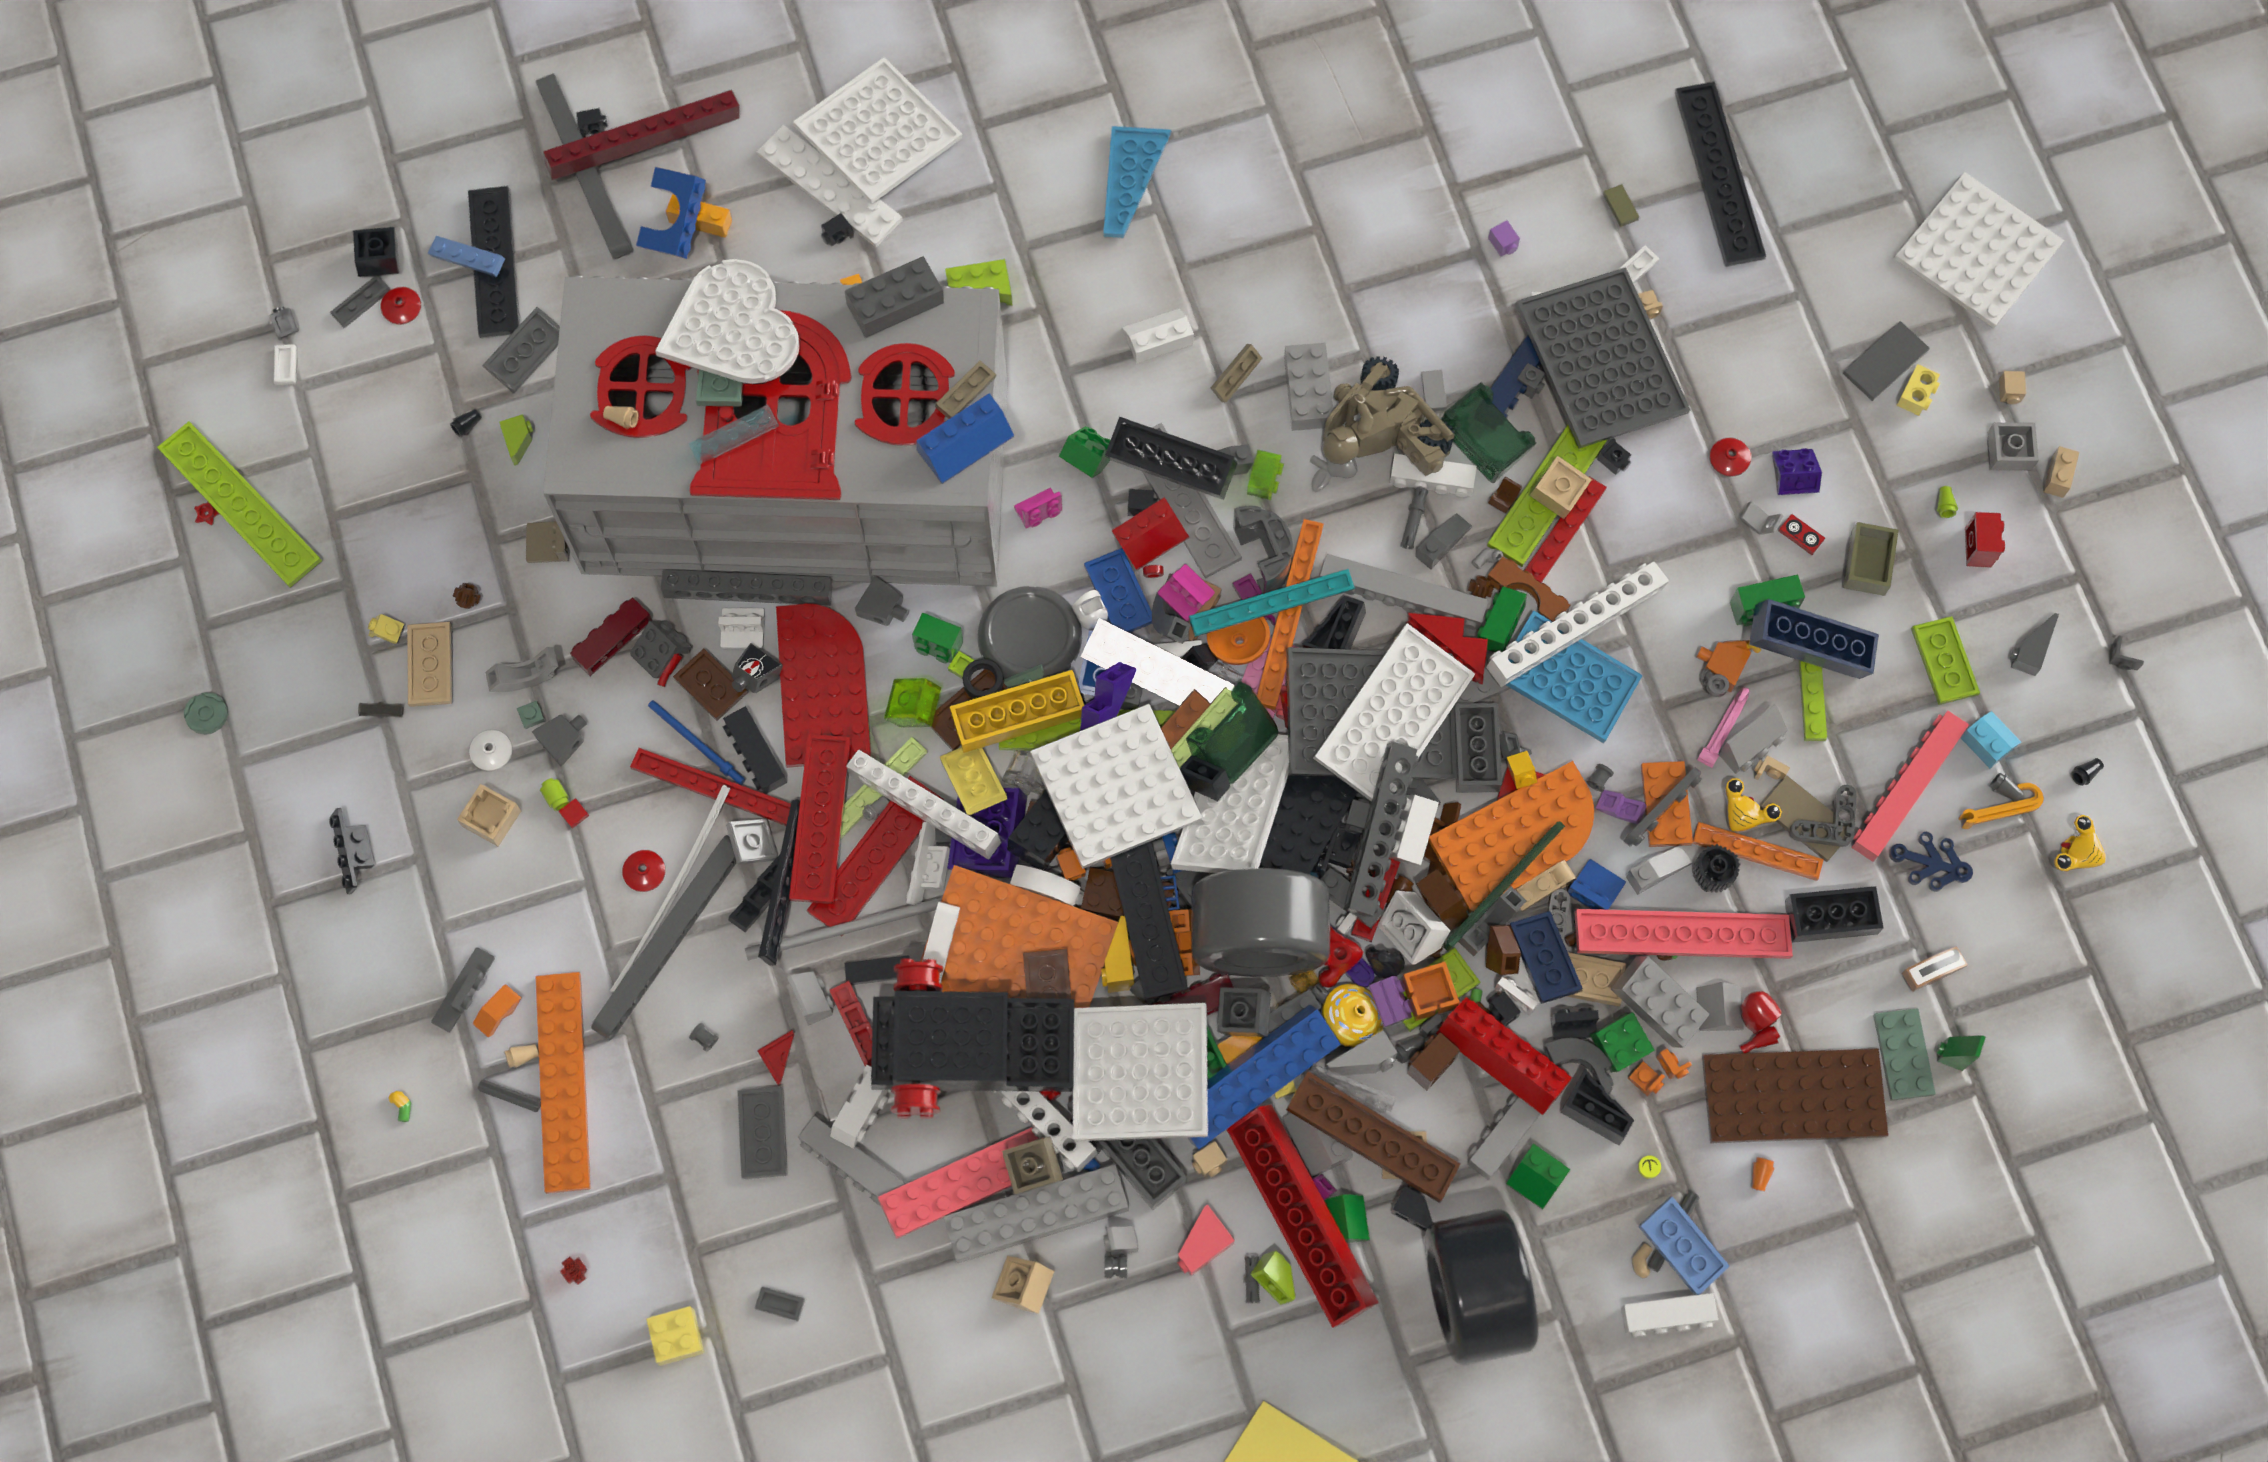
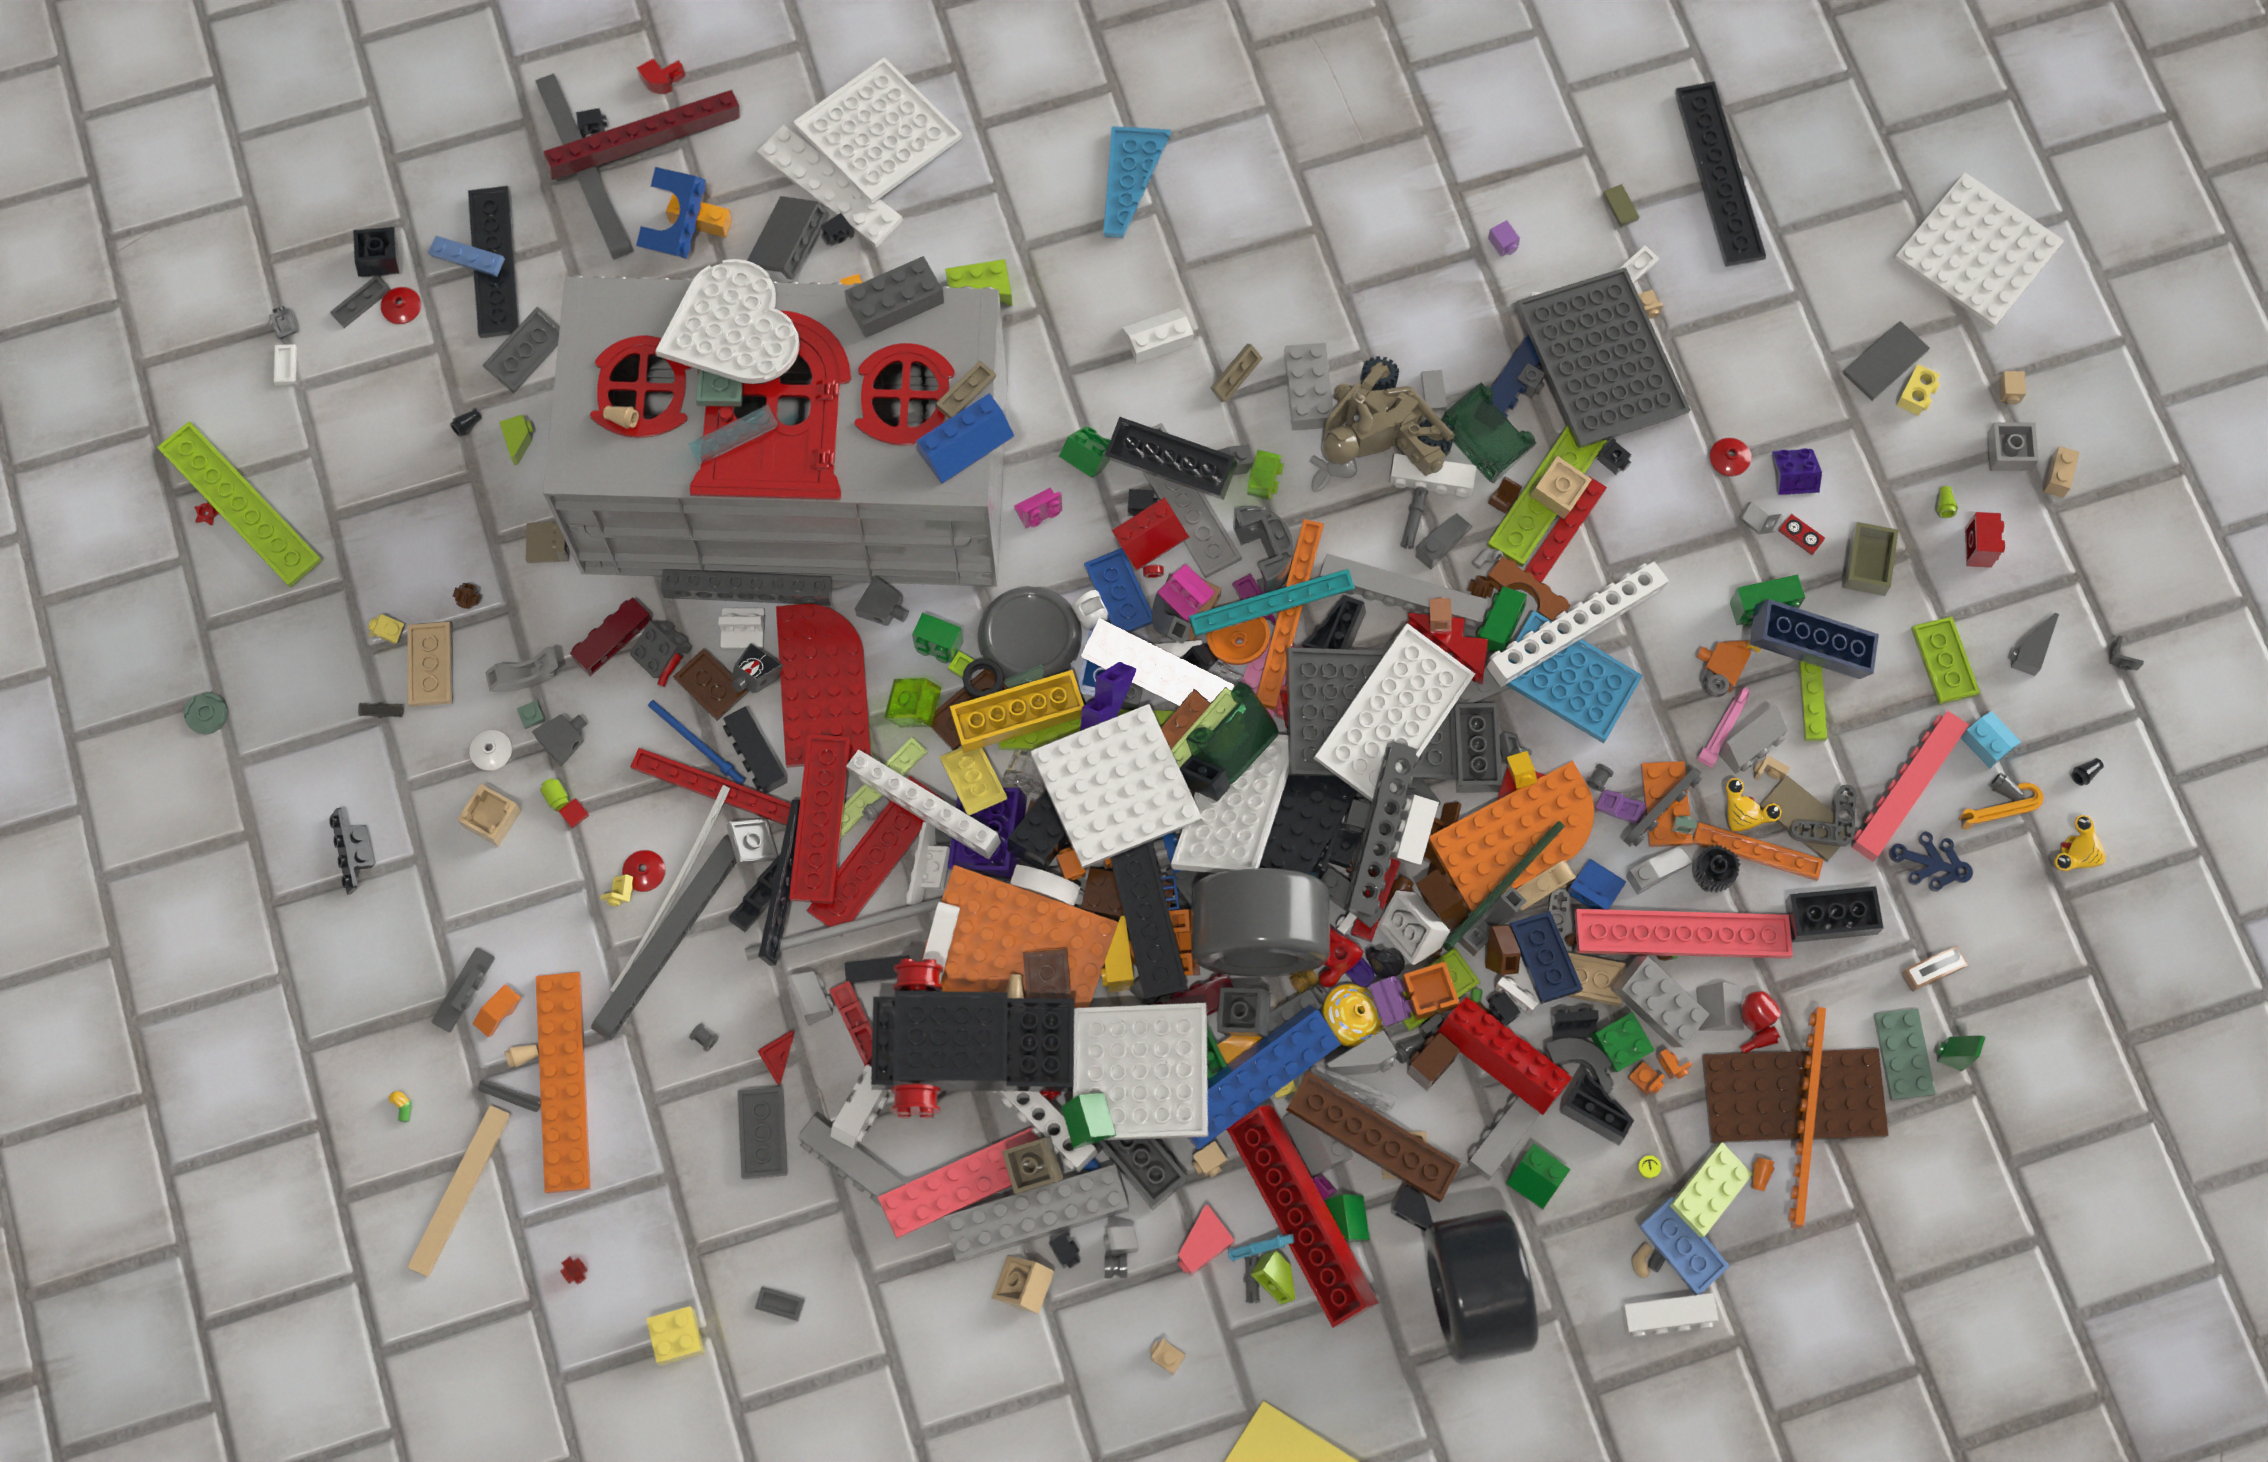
(459, 1191): none -> tan tile
(620, 891): none -> light yellow bracket
(658, 79): none -> red brick
(788, 235): none -> dark grey panel
(1015, 986): none -> tan cone
(1065, 1251): none -> black brick
(1088, 1119): none -> slope
(1166, 1356): none -> tan bracket
(1259, 1247): none -> medium azure piece
(1440, 614): none -> nougat brick
(1684, 825): none -> sand green plate
(1710, 1189): none -> yellowish green plate
(1806, 1125): none -> orange plate

